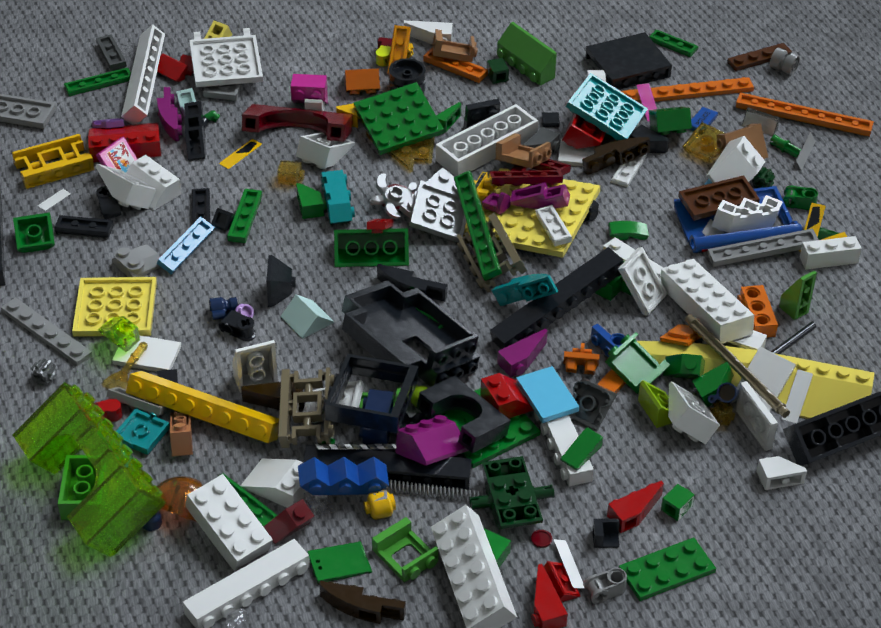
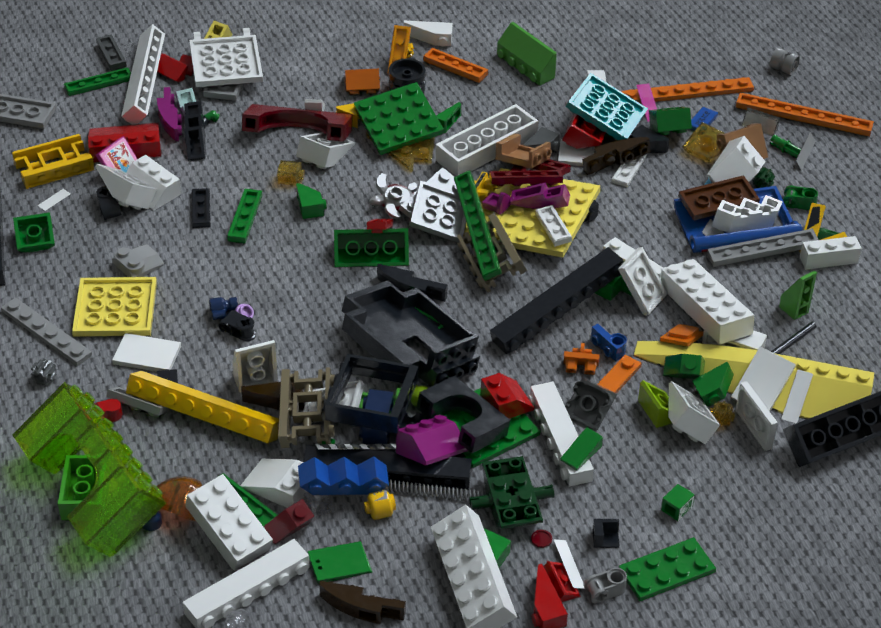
(84, 226): black plate -> none
(108, 123): medium lavender tile -> none
(121, 332): clear neon green slope -> none
(123, 374): clear yellow piece -> none
(142, 431): teal plate -> none
(180, 434): nougat slope -> none
(185, 245): plate -> none
(222, 219): black tile -> none
(240, 153): yellow sticker -> none
(278, 281): black slope -> none
(305, 316): light aqua slope -> none
(309, 87): dark pink slope -> none
(337, 196): teal brick -> none
(383, 51): neon yellow leg -> none
(395, 539): bright green window -> none
(453, 50): medium nougat panel -> none
(480, 111): black plate -> none
(498, 70): dark green brick -> none
(520, 355): magenta slope -> none
(525, 287): teal slope -> none
(547, 394): medium azure tile -> none
(550, 119): black tile -> none
(624, 229): green slope -> none
(630, 61): black panel -> none
(634, 363): panel -> none
(635, 506): red slope -> none
(673, 43): green tile -> none
(726, 393): piece -> none
(754, 57): reddish brown plate -> none
(754, 382): dark tan piece -> none
(758, 303): orange brick -> none
(779, 472): white slope -> none

